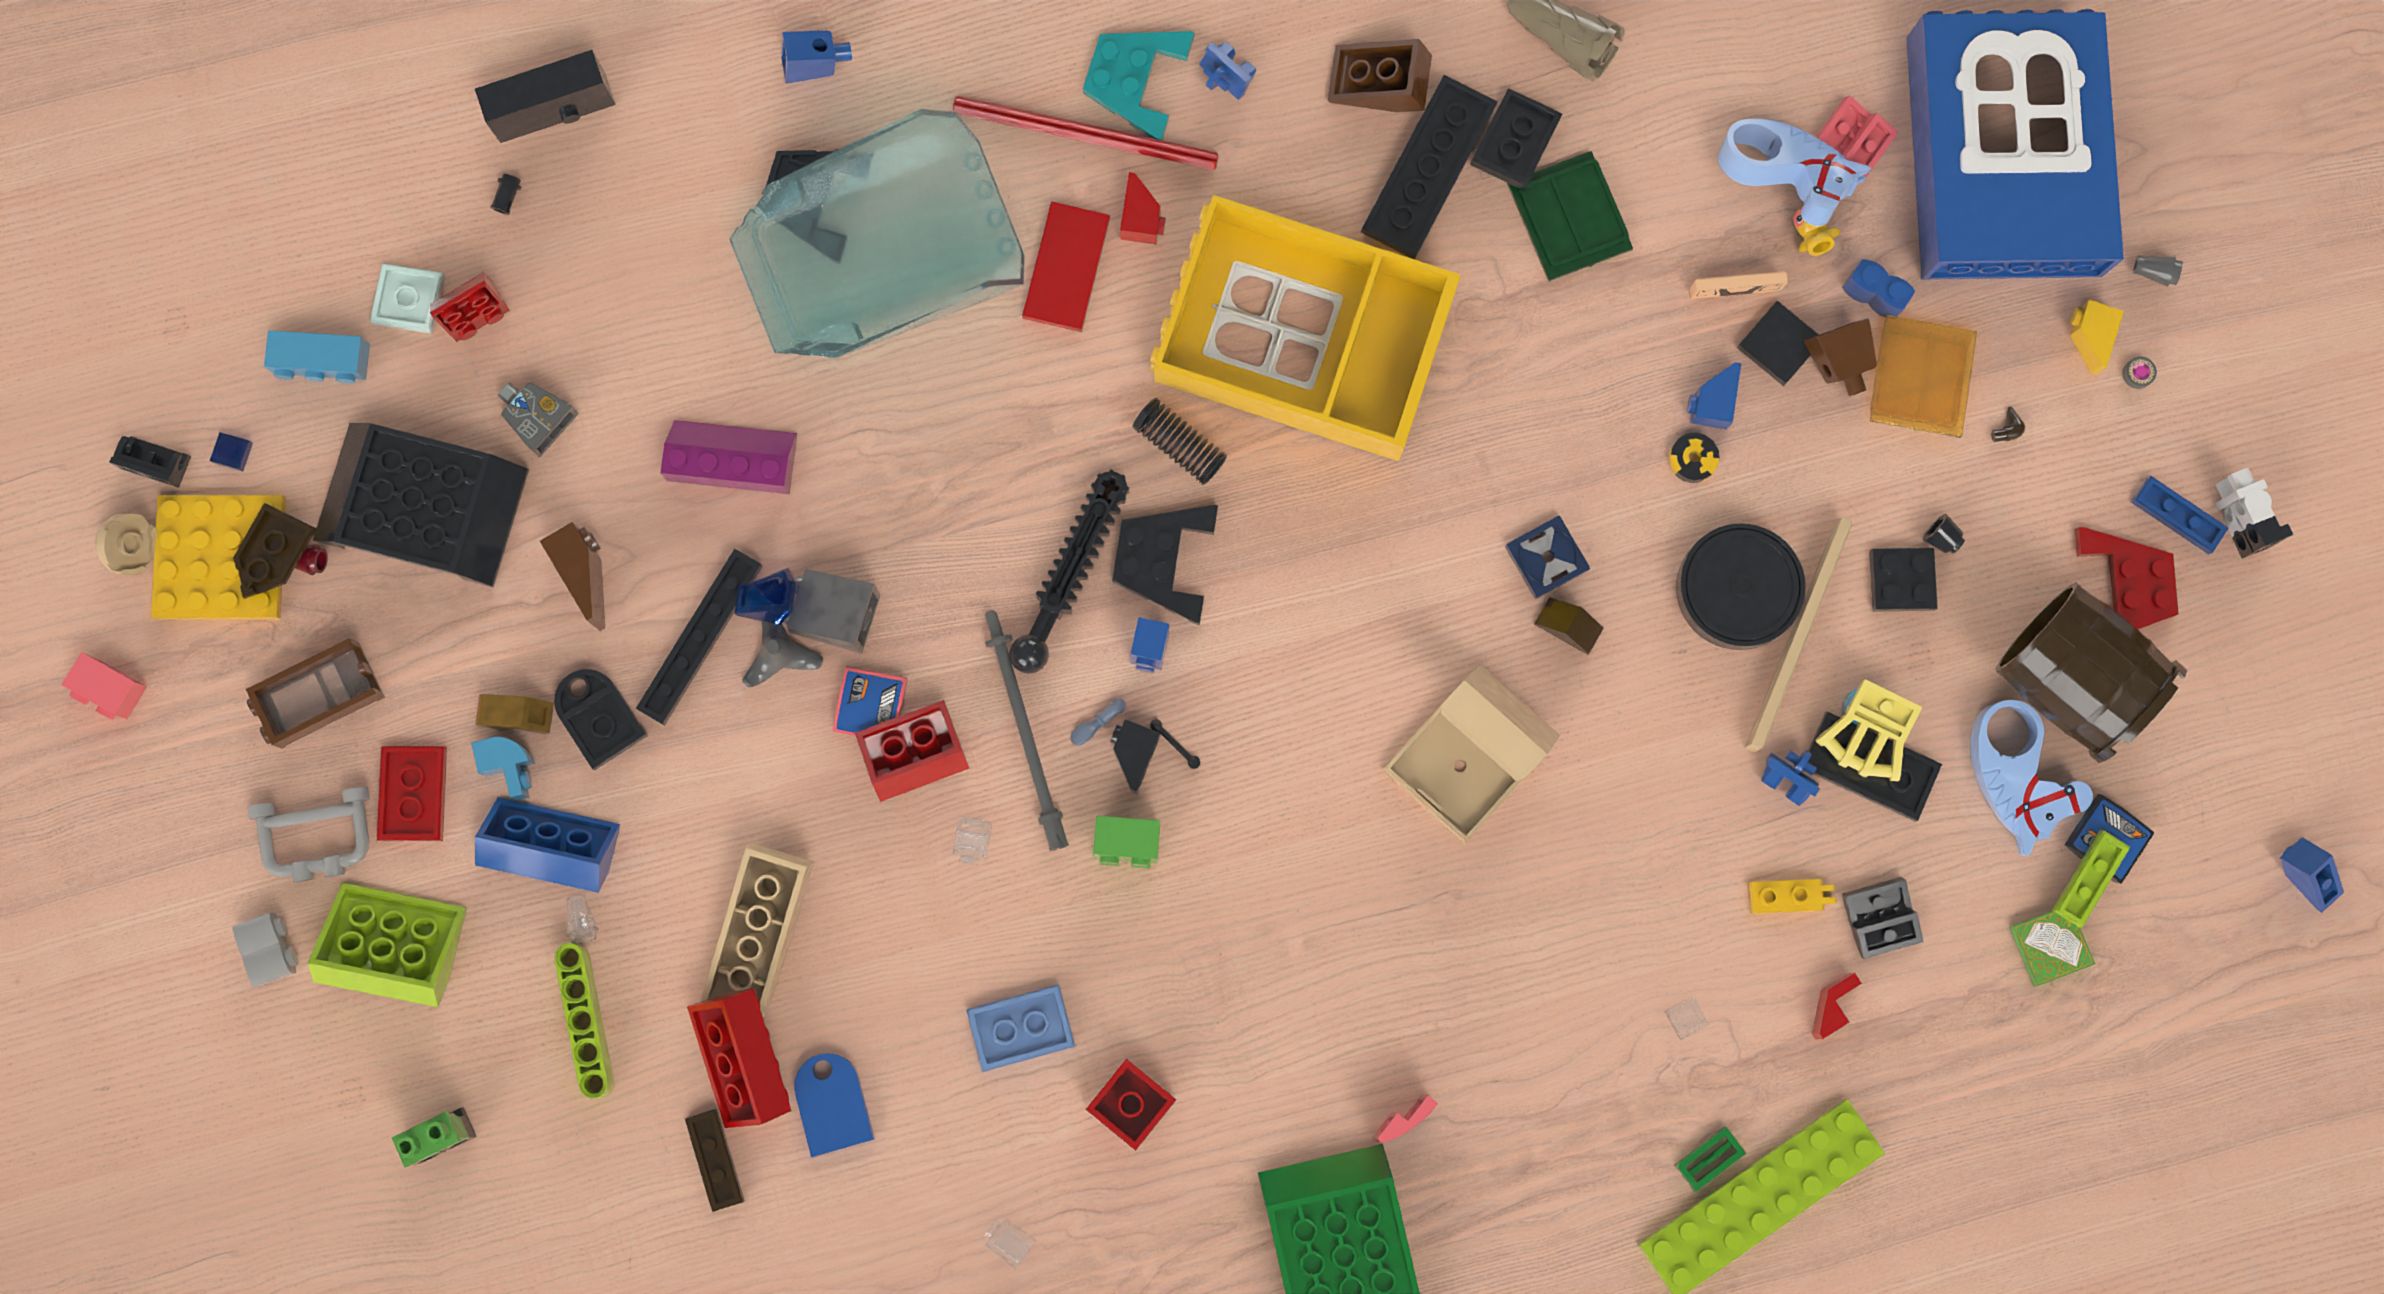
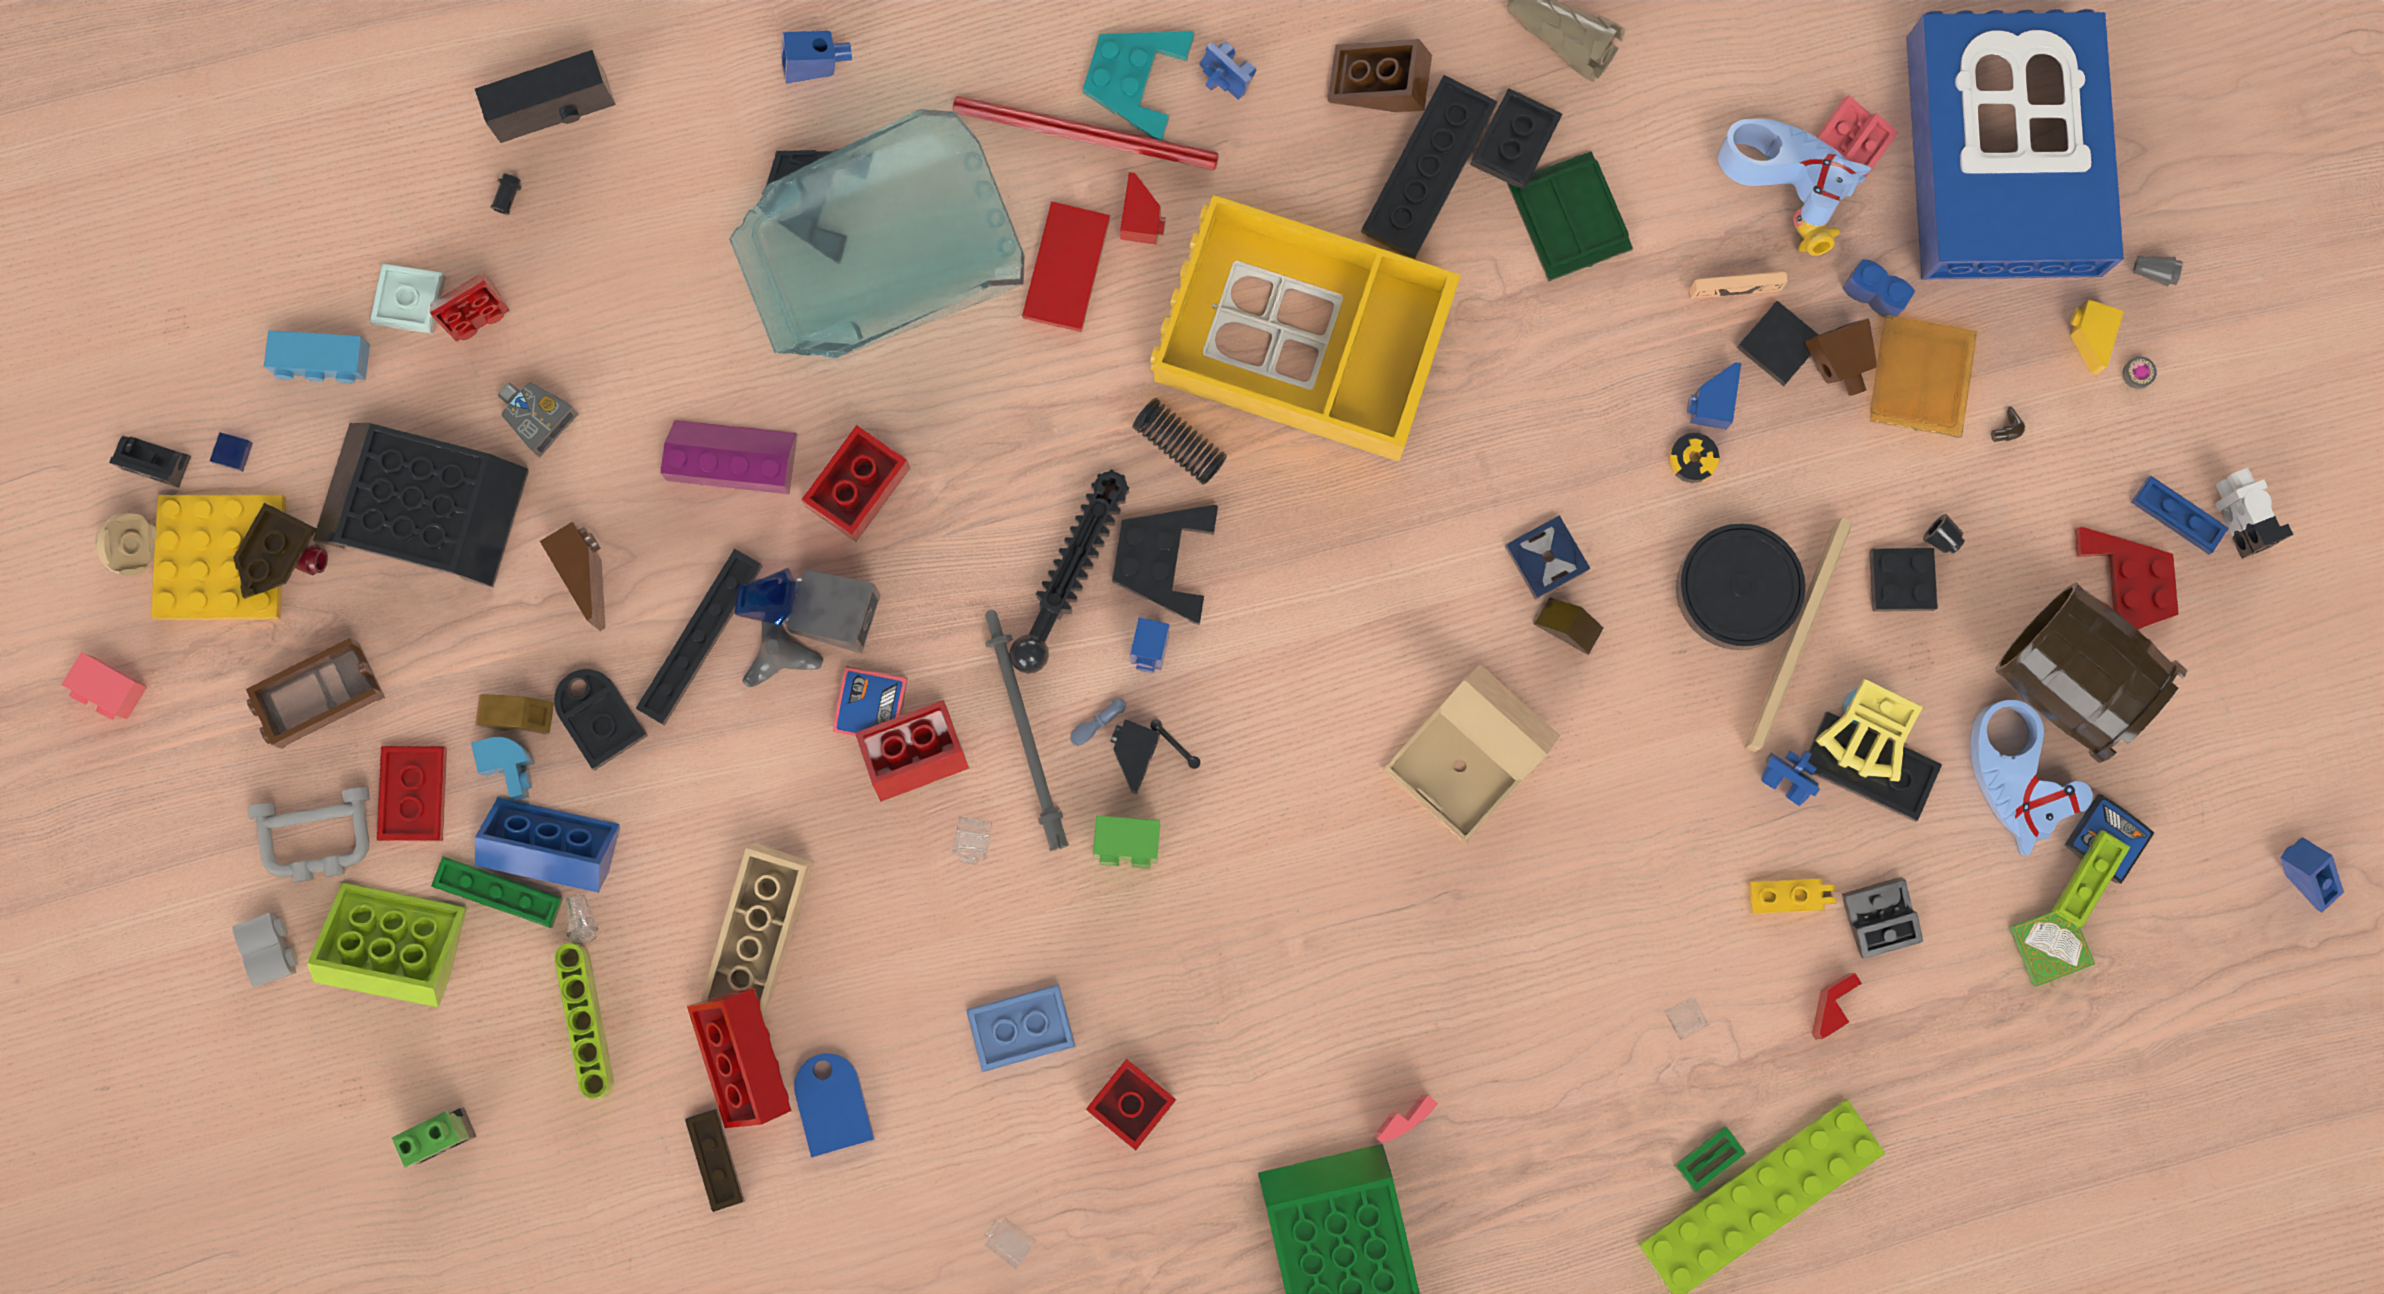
(497, 892): none -> green tile
(856, 483): none -> red brick

